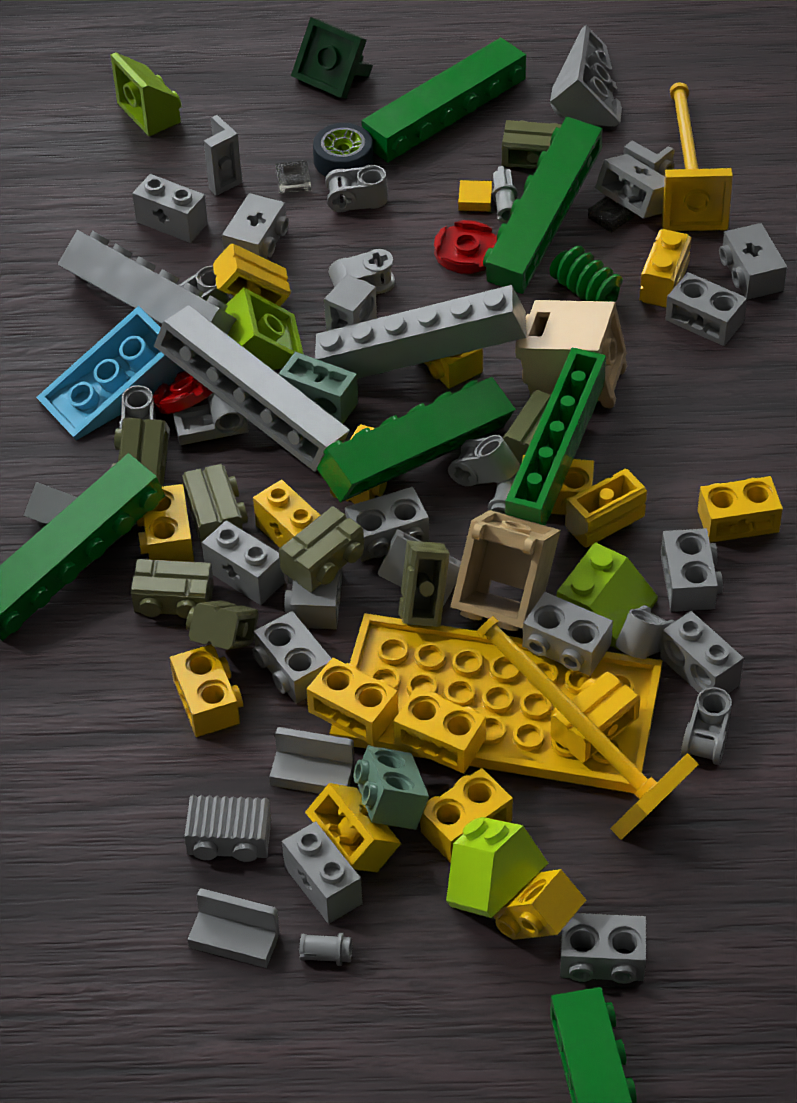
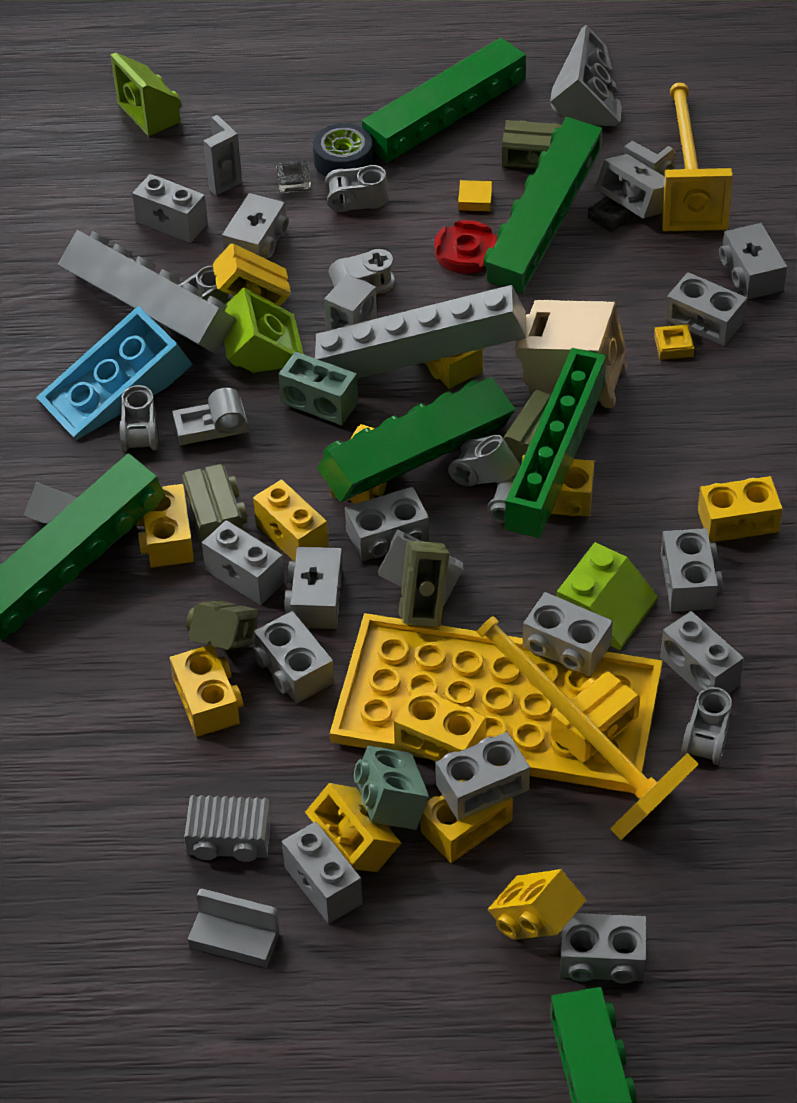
(146, 442): olive brick -> none
(170, 586): olive brick -> none
(180, 394): red tile -> none
(249, 386): light grey brick -> none
(311, 760): light grey panel -> none
(322, 549): olive brick -> none
(326, 948): light grey pin -> none
(330, 58): dark green bracket -> none
(353, 700): yellow brick -> none
(486, 783): none -> light grey brick
(491, 865): lime slope -> none
(504, 193): light grey axle -> none
(509, 553): tan container -> none
(585, 275): green piece -> none
(605, 507): yellow brick -> none
(642, 633): light grey piece -> none
(664, 266): yellow brick -> none
(674, 342): none -> yellow tile

